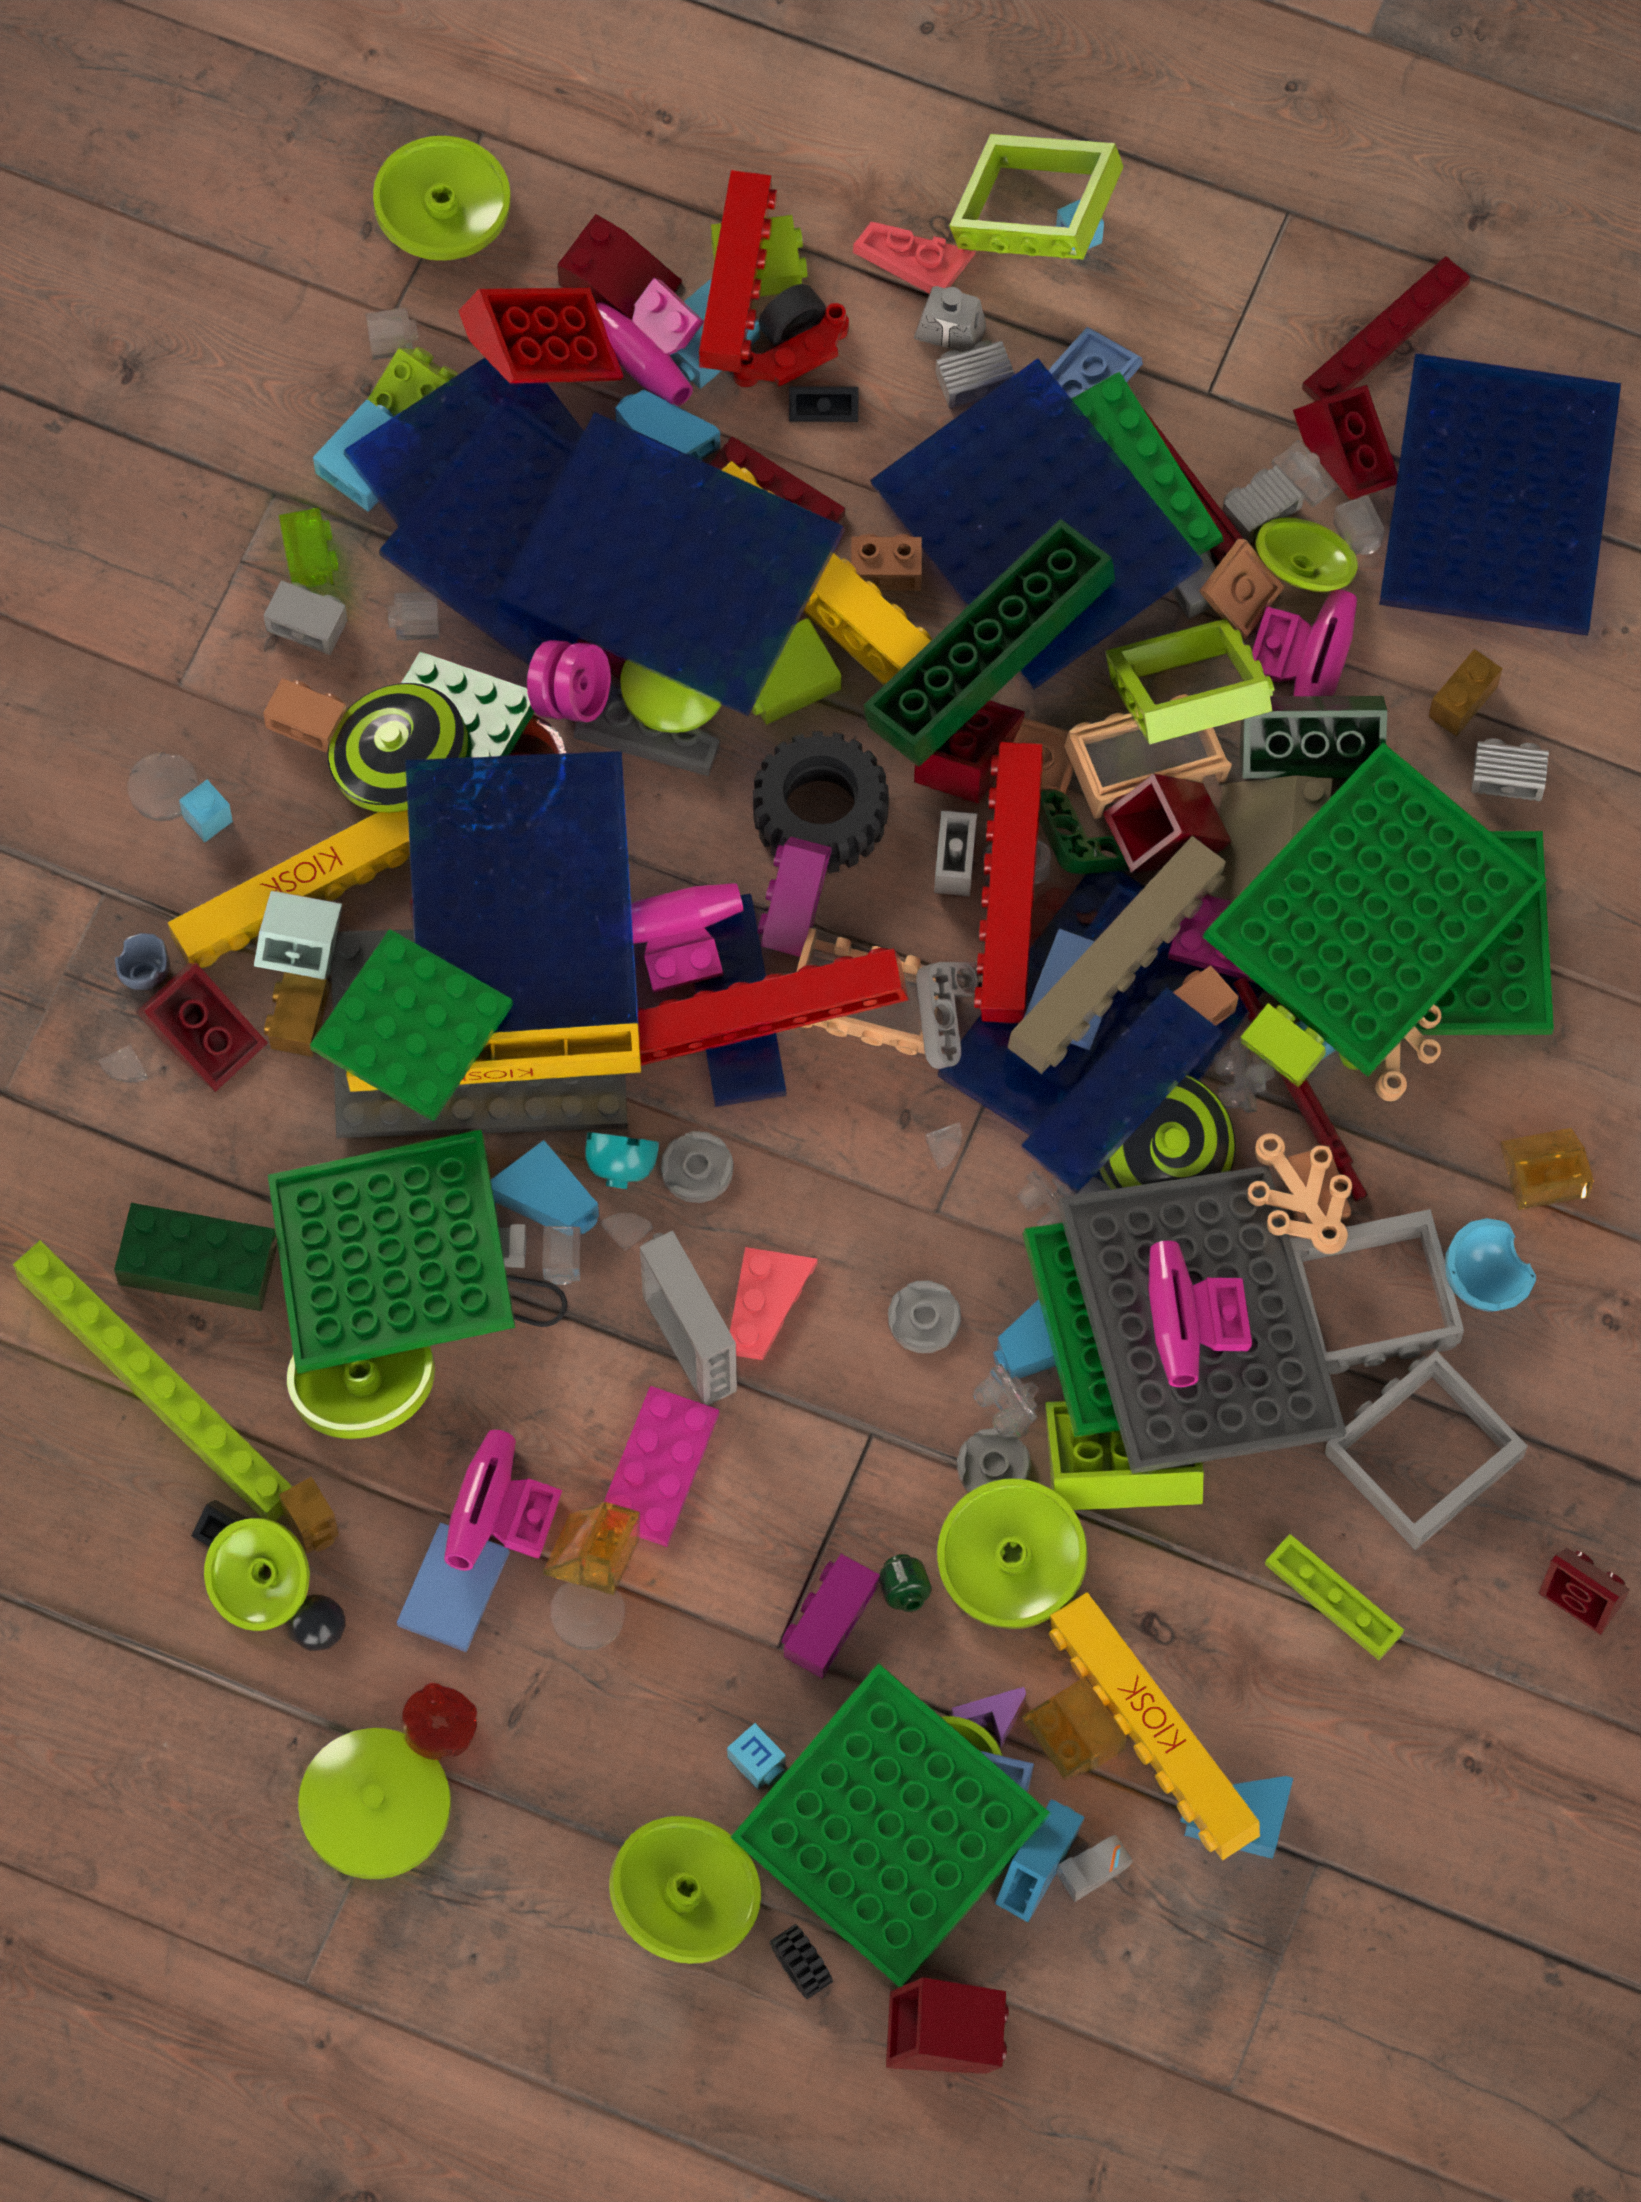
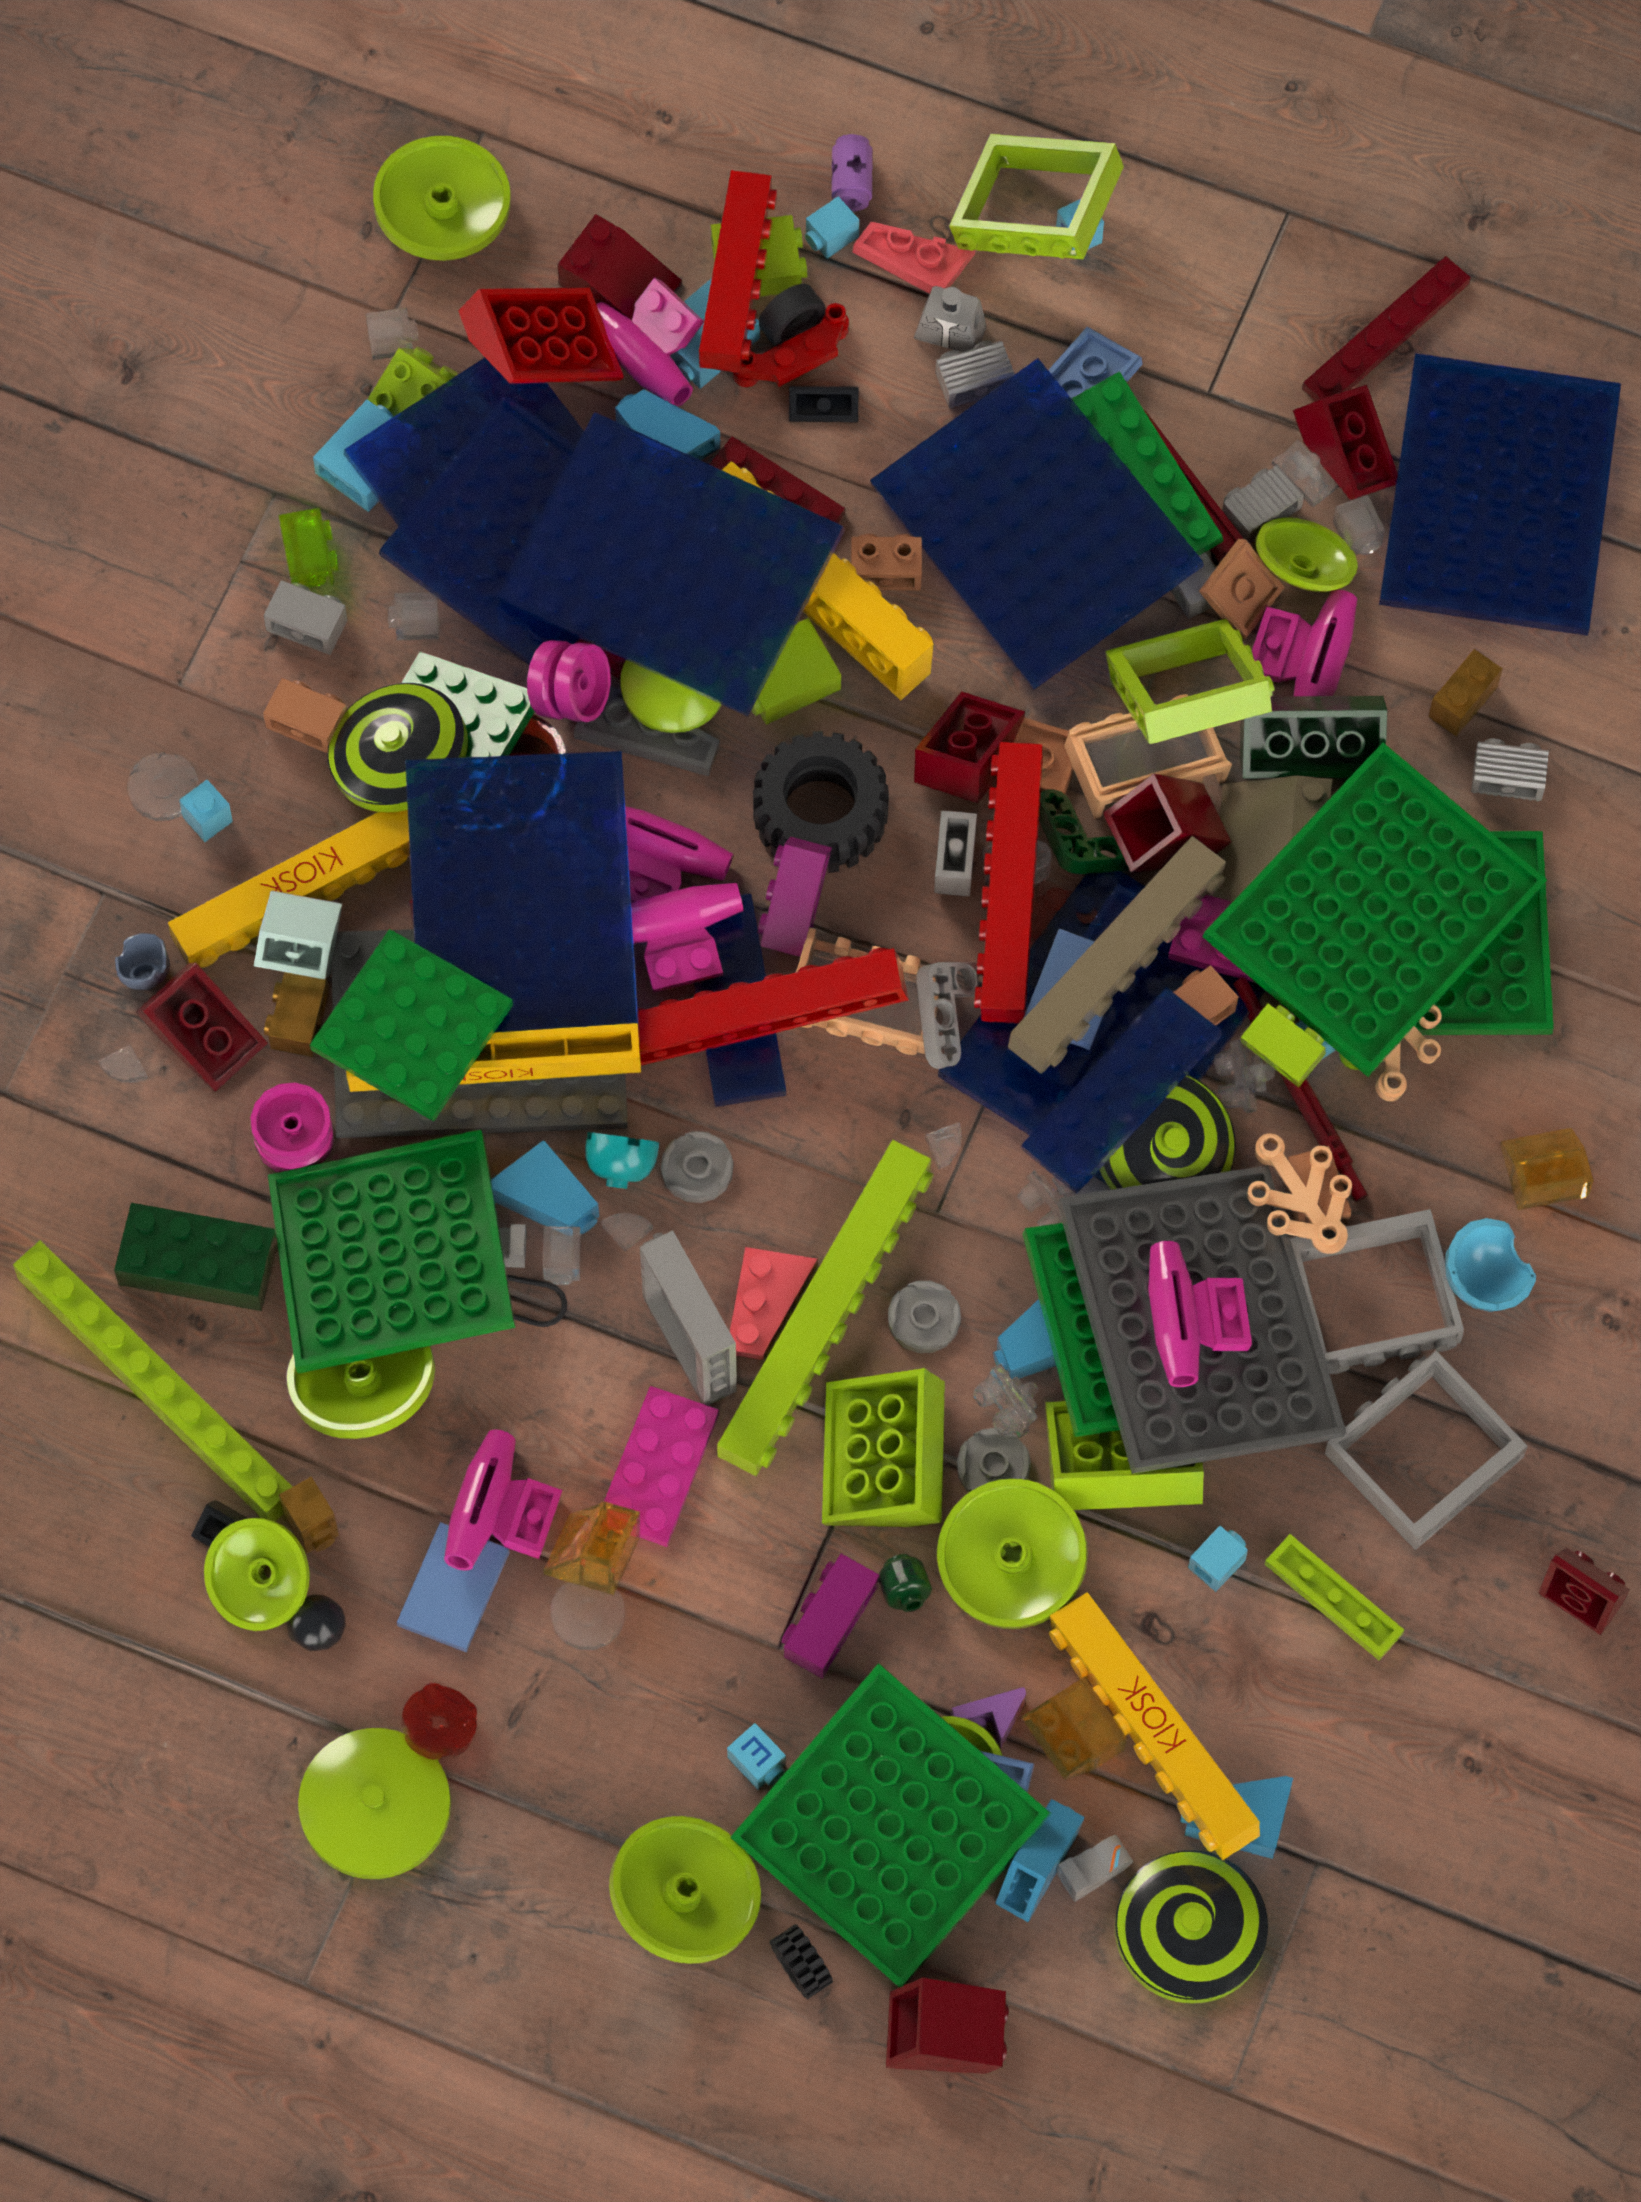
(292, 1127): none -> dark pink wheel
(663, 849): none -> dark pink plate
(824, 1309): none -> lime brick
(831, 228): none -> medium azure brick
(852, 171): none -> medium lavender piece
(884, 1450): none -> lime slope
(989, 642): dark green brick -> none
(1191, 1926): none -> dish
(1218, 1557): none -> medium azure brick

